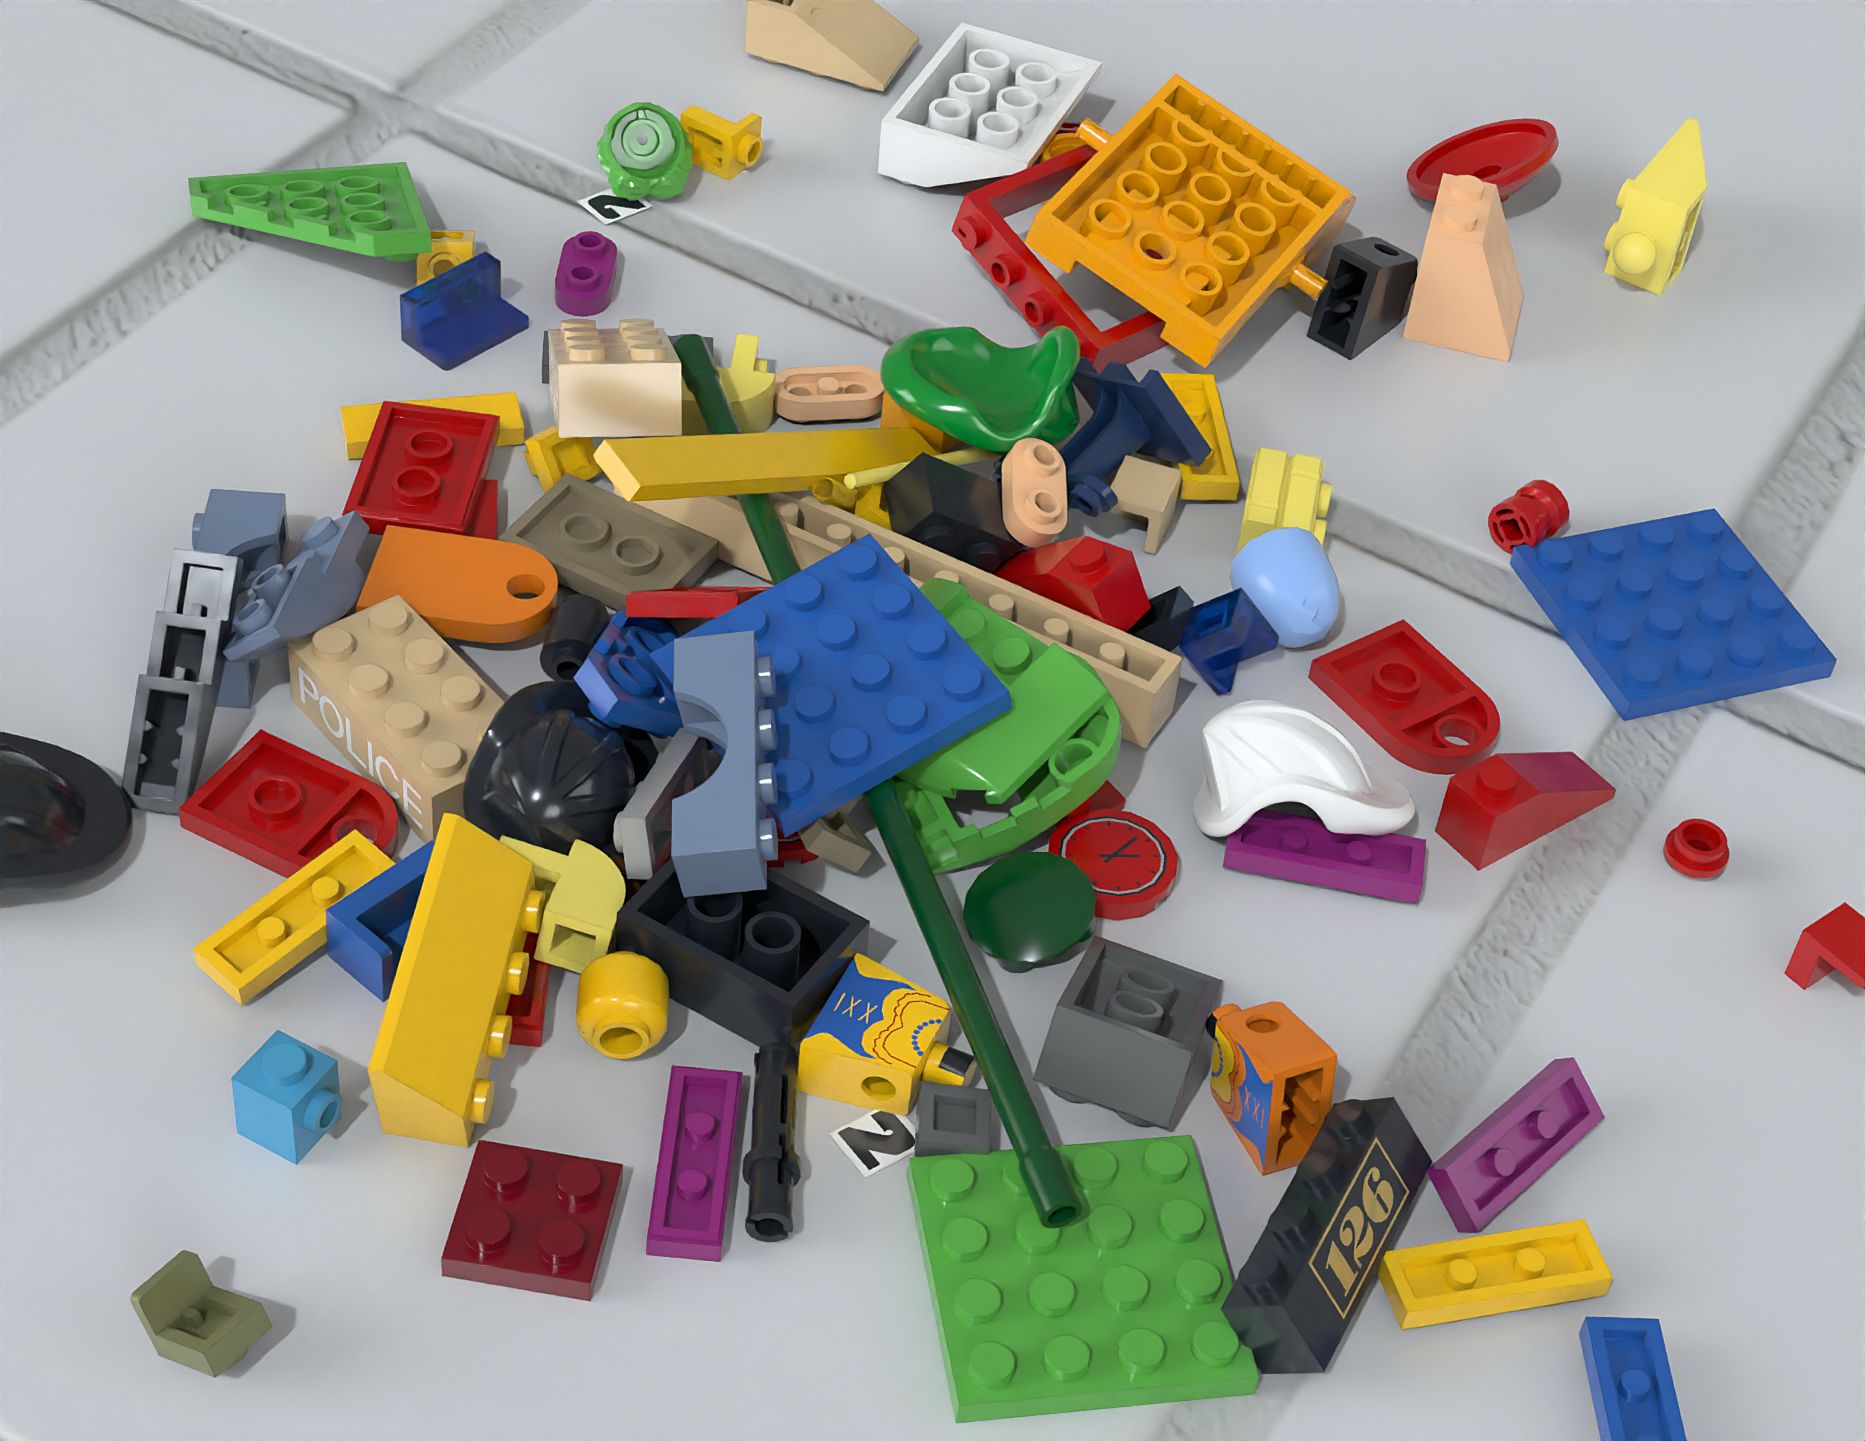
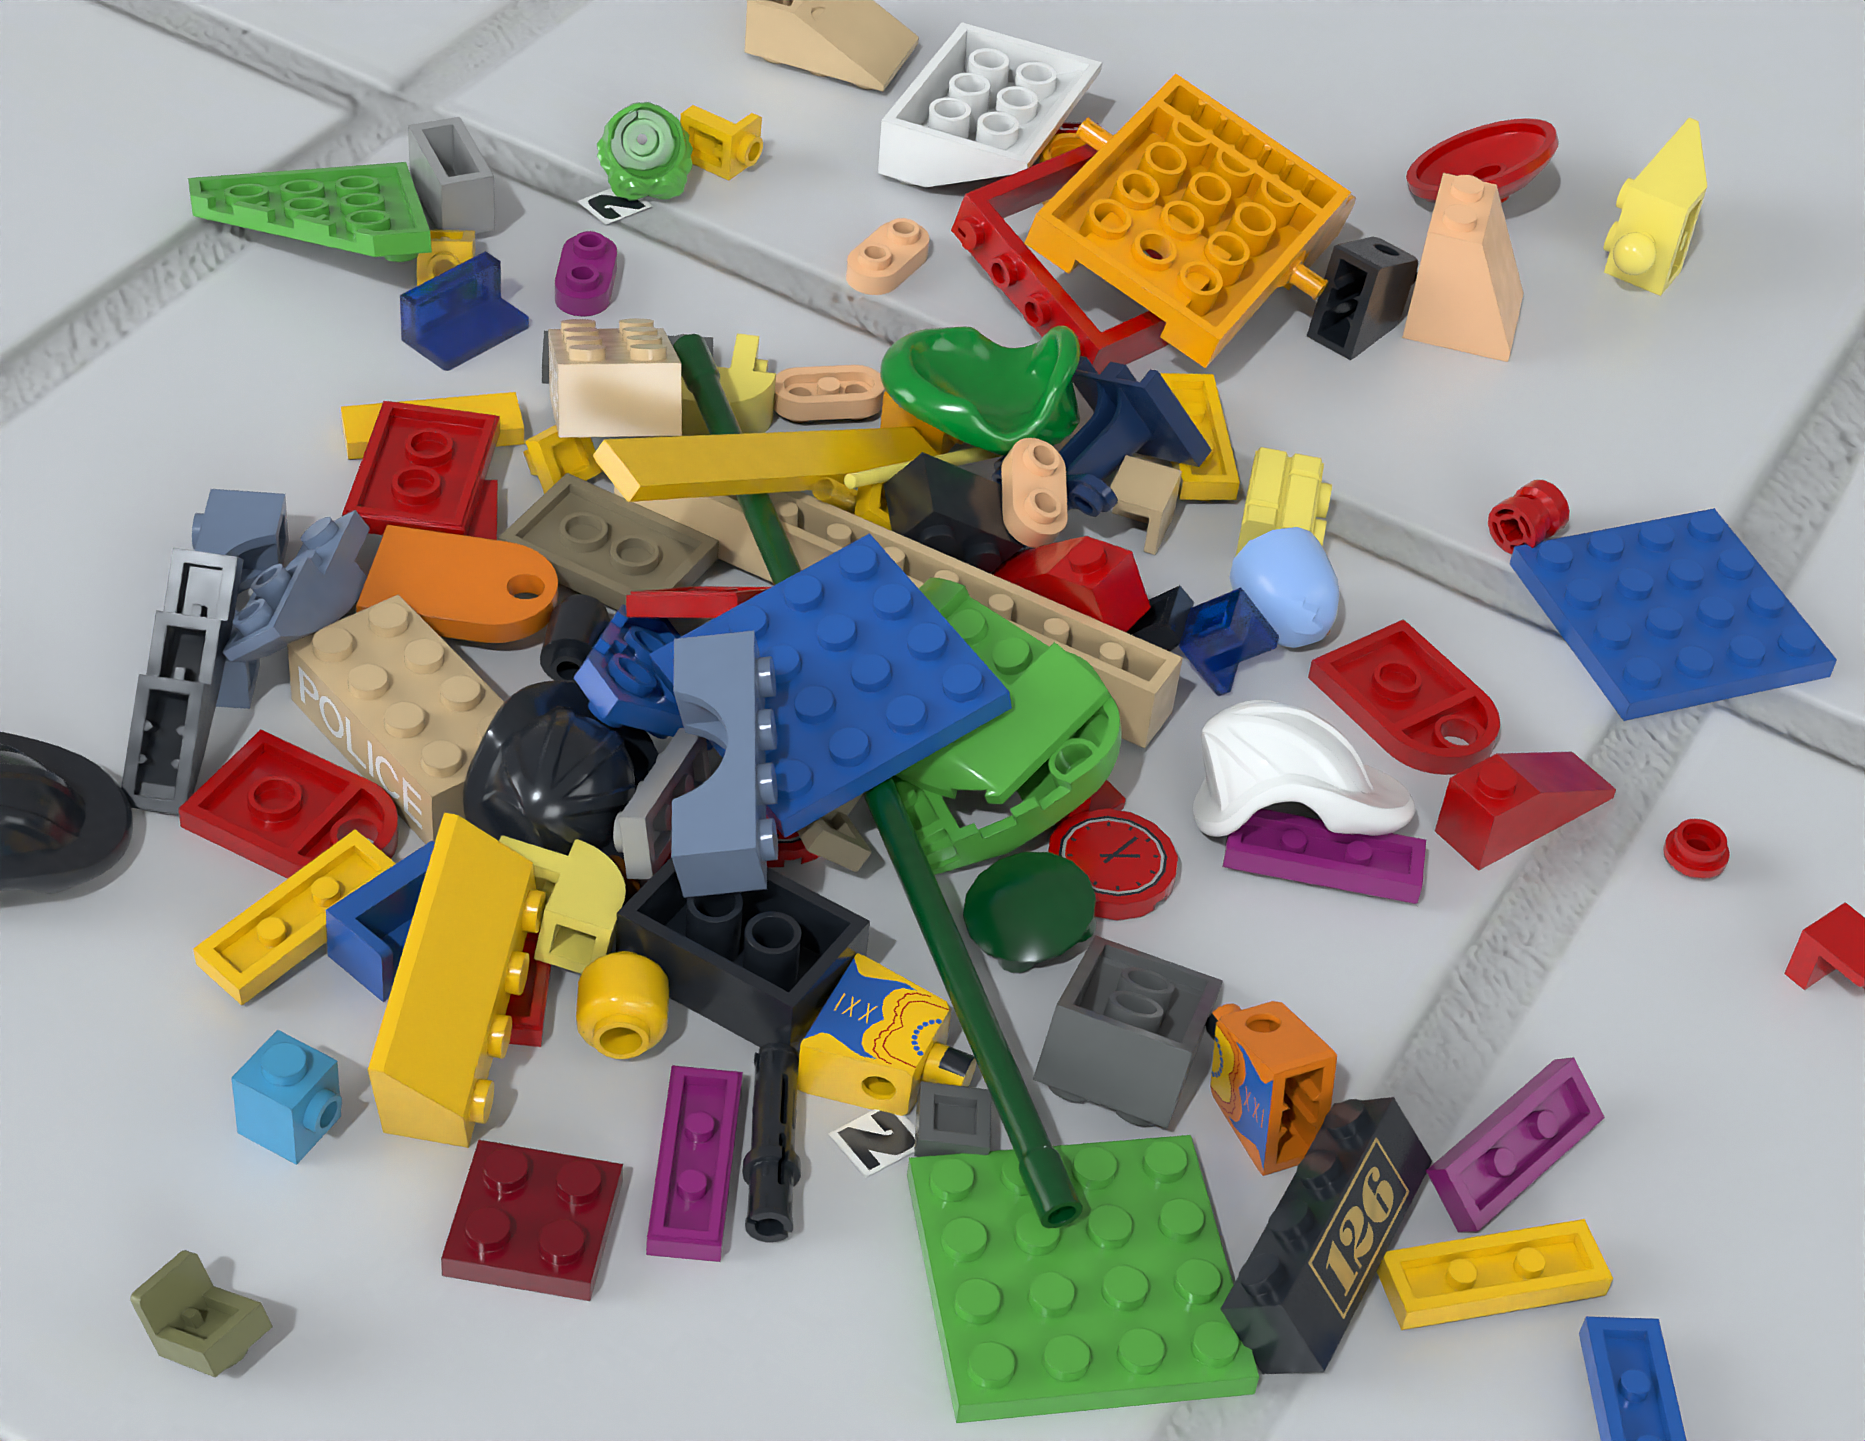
(451, 176): none -> light grey brick
(887, 257): none -> light nougat plate

